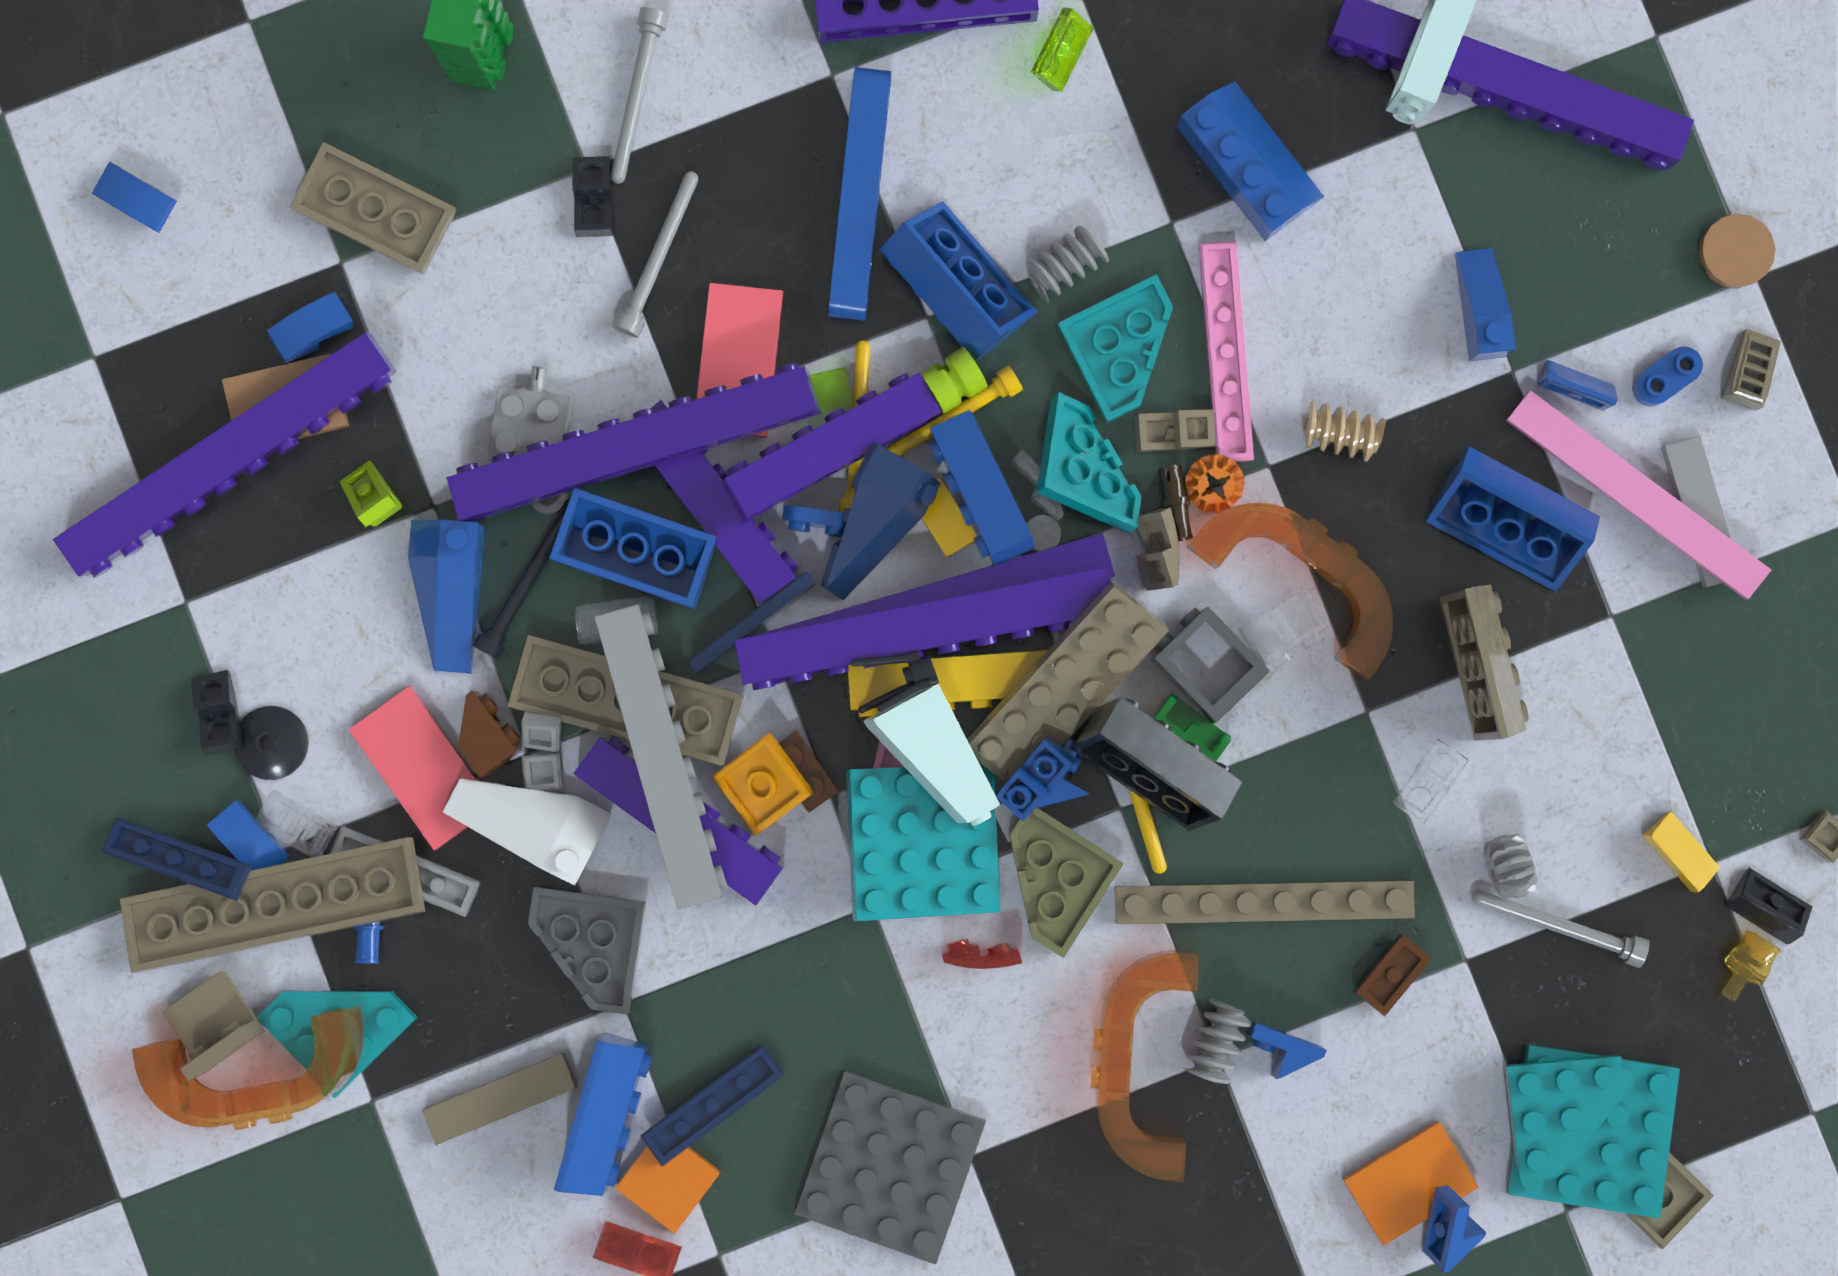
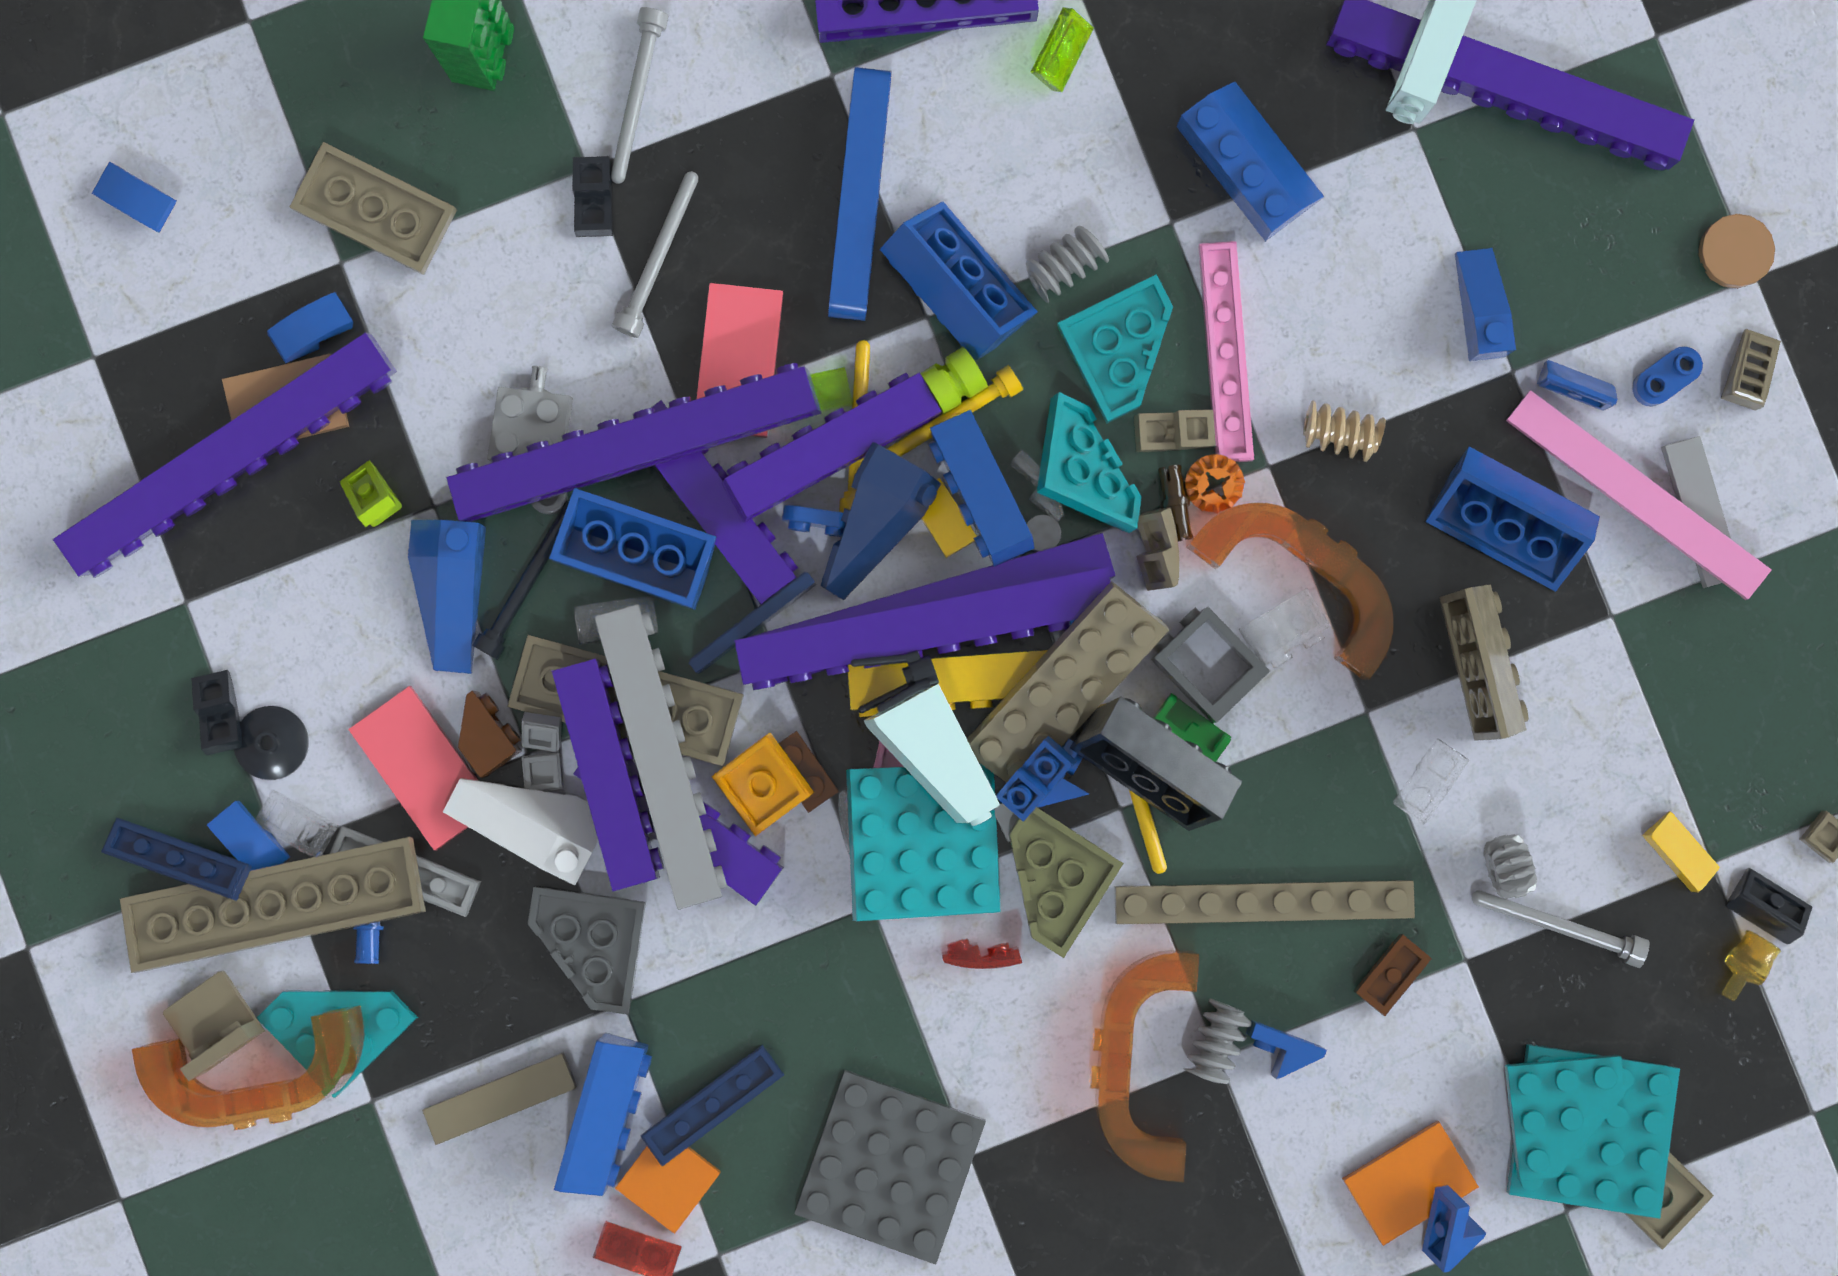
(606, 774): none -> dark purple brick

